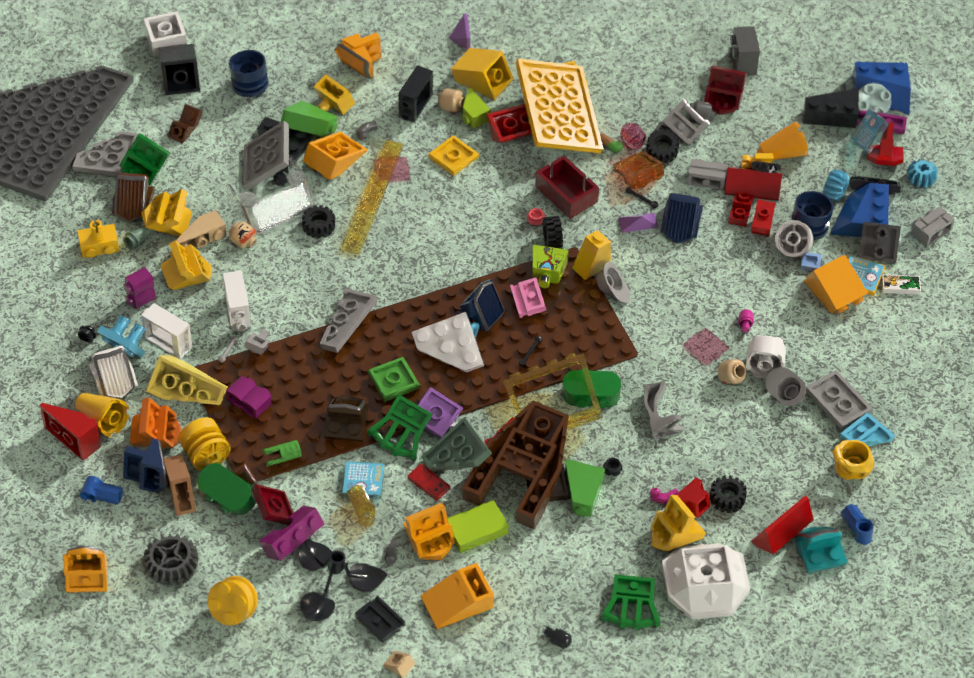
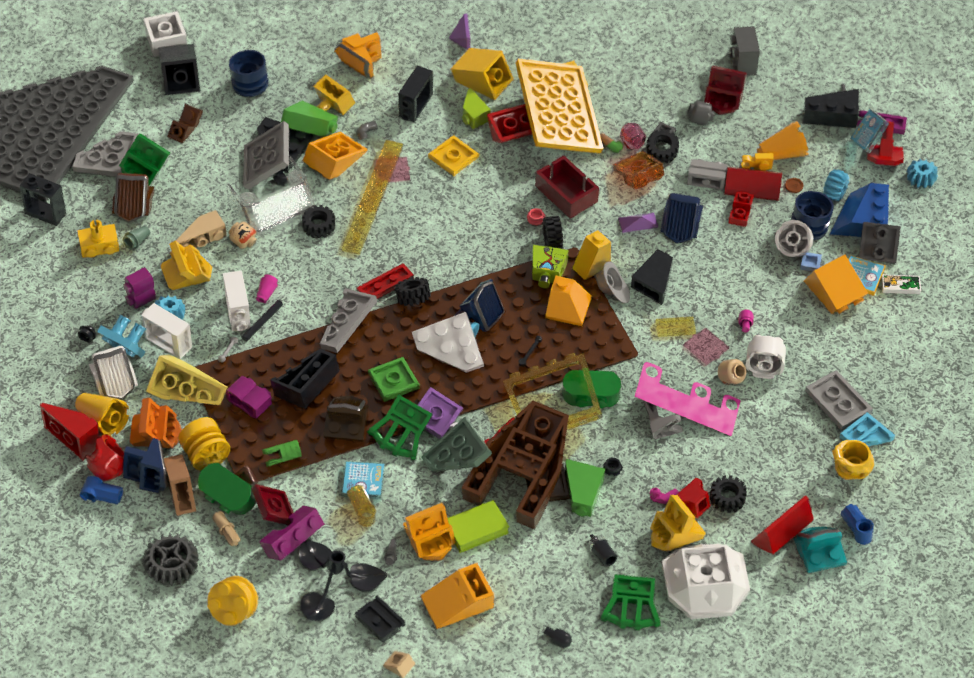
(34, 207): none -> black window
(85, 570): light orange piece -> none
(107, 459): none -> red helmet
(168, 213): yellow piece -> none
(172, 305): none -> medium azure gear
(226, 528): none -> tan axle
(258, 343): light grey plate -> none
(262, 320): none -> black bar
(266, 288): none -> dark pink cone
(306, 380): none -> black wedge
(386, 282): none -> red plate
(412, 291): none -> black tyre
(428, 482): red tile -> none
(451, 100): tan head -> none
(528, 297): bright pink plate -> none
(567, 301): none -> light orange slope
(603, 551): none -> black piece
(653, 276): none -> black slope
(654, 204): black hinge -> none
(675, 326): none -> clear yellow tile
(681, 126): light grey plate -> none
(691, 406): none -> piece
(763, 217): red brick -> none
(766, 167): black gear -> none
(785, 386): light grey piece -> none
(794, 185): none -> dark orange piece
(858, 181): black hinge -> none
(874, 97): light aqua dish -> none
(891, 75): blue wedge -> none
(932, 226): light grey brick -> none

